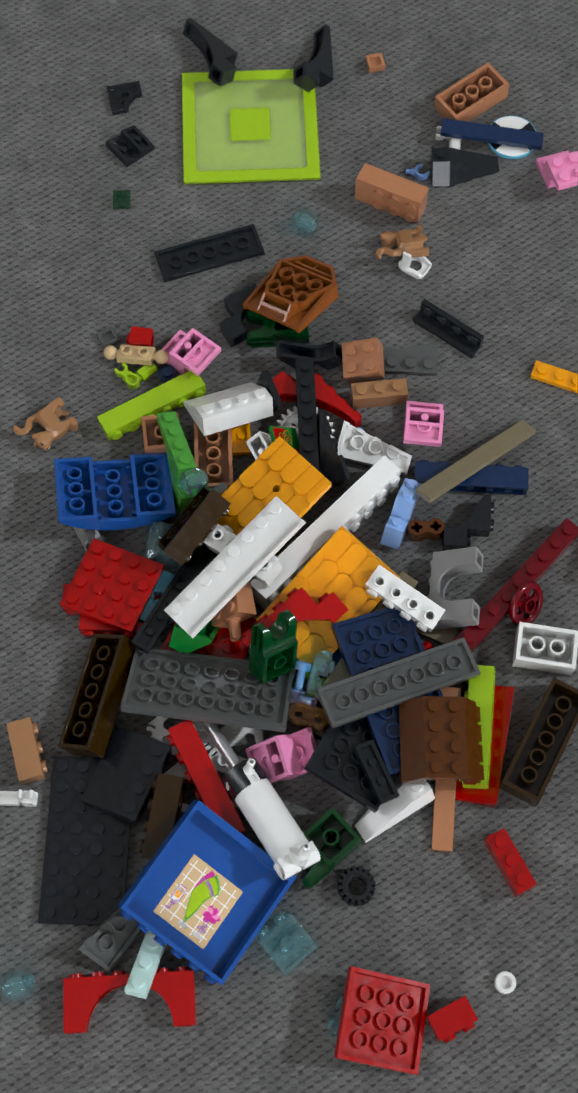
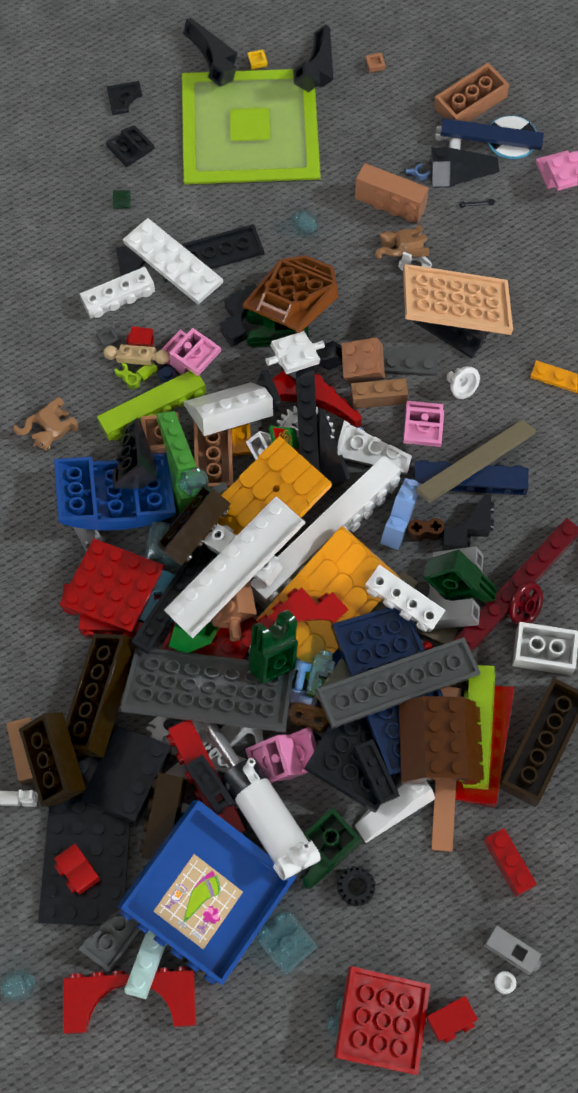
(52, 759): none -> dark brown brick
(77, 869): none -> red brick
(117, 292): none -> white brick
(128, 260): none -> black tile
(136, 462): none -> black wedge
(173, 261): none -> white plate
(209, 784): none -> black plate
(257, 59): none -> yellow plate
(295, 352): none -> white plate
(457, 299): none -> light nougat plate
(458, 578): none -> dark green brick
(463, 381): none -> white hair
(491, 202): none -> black hinge
(513, 950): none -> light grey brick

